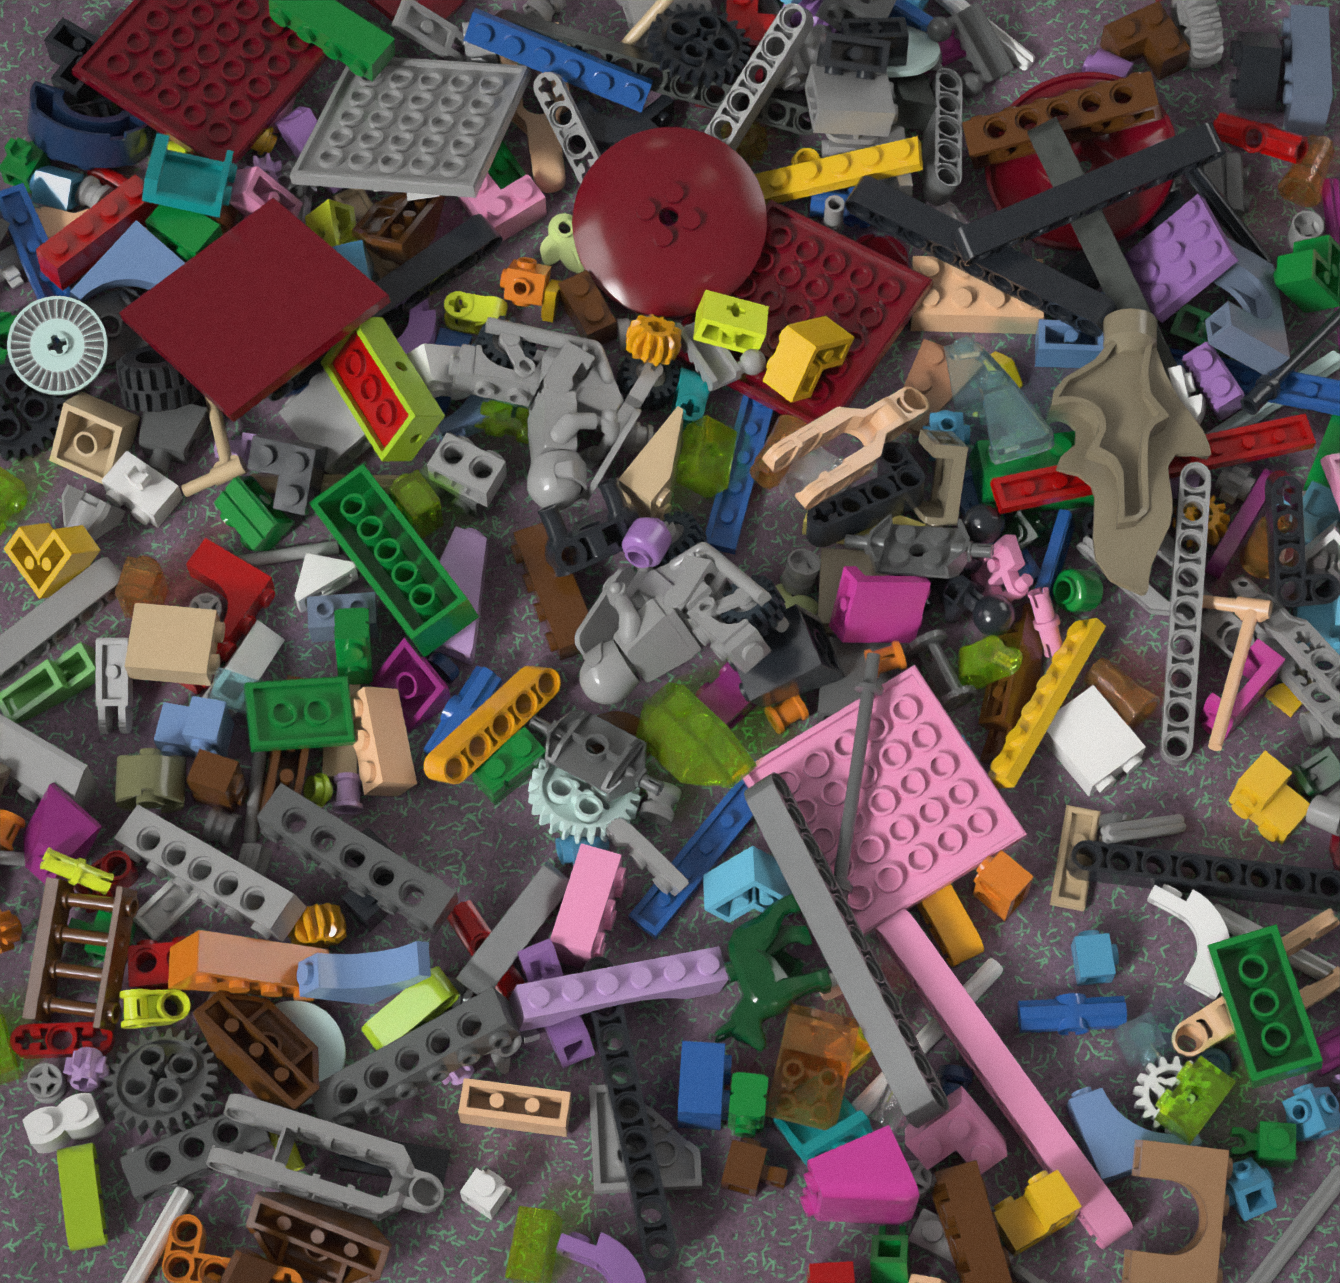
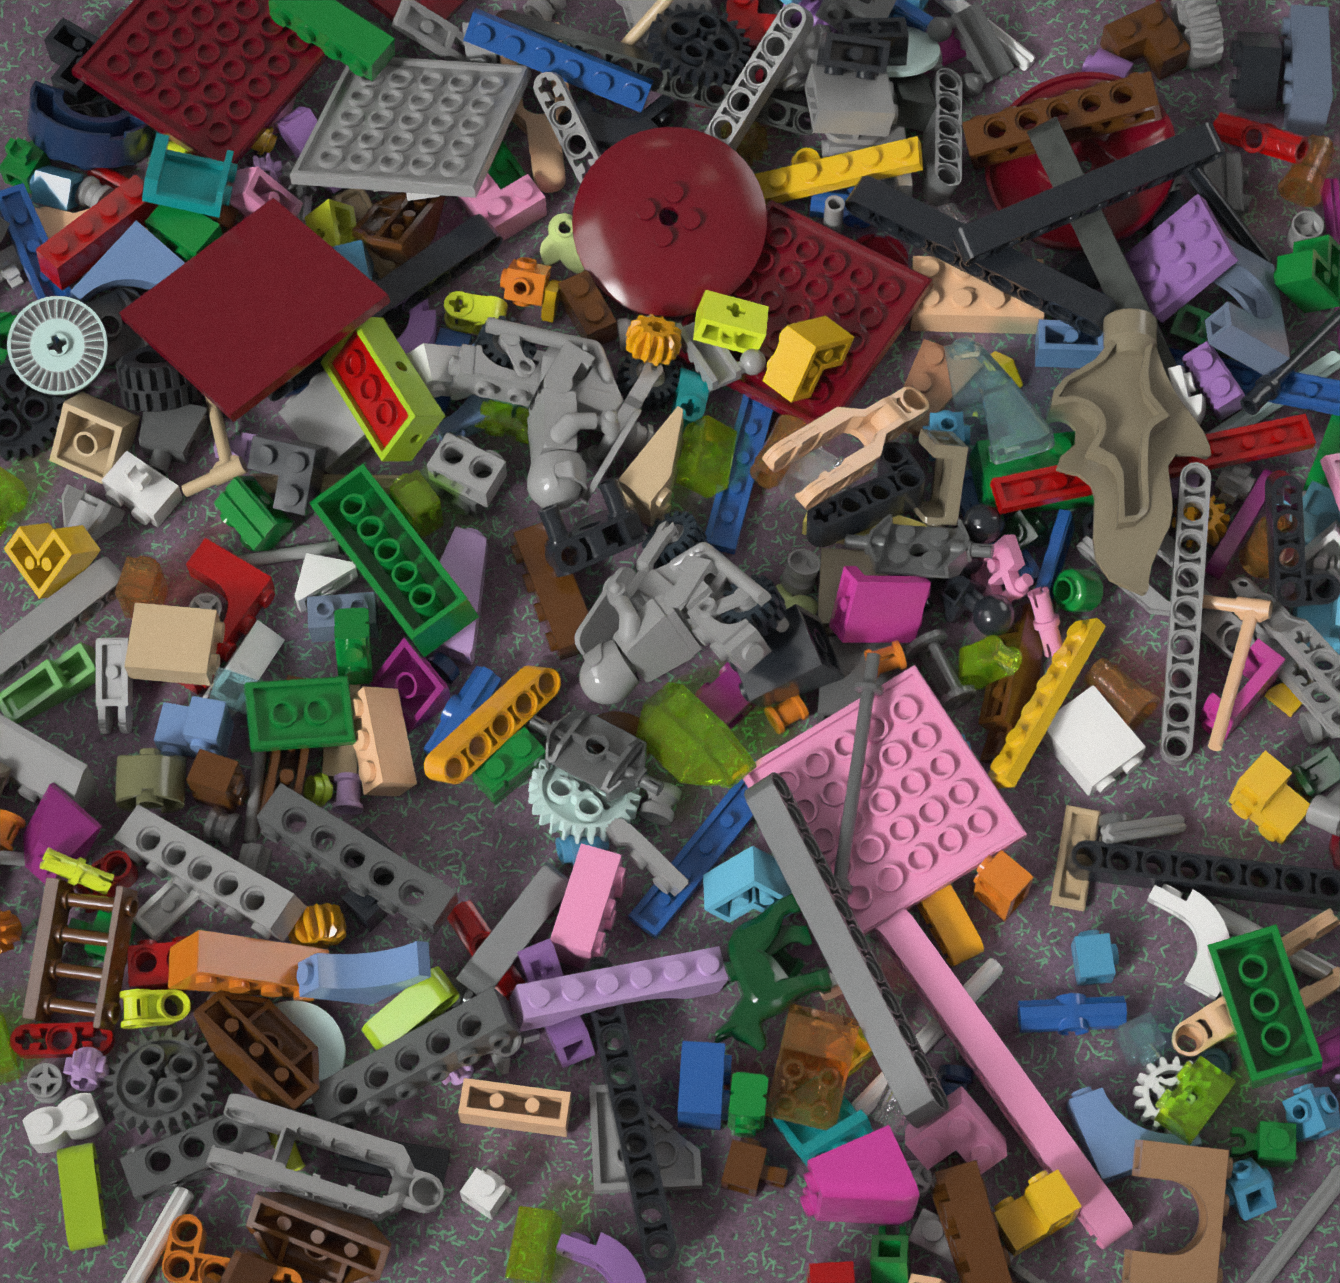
(646, 542): medium lavender head -> none

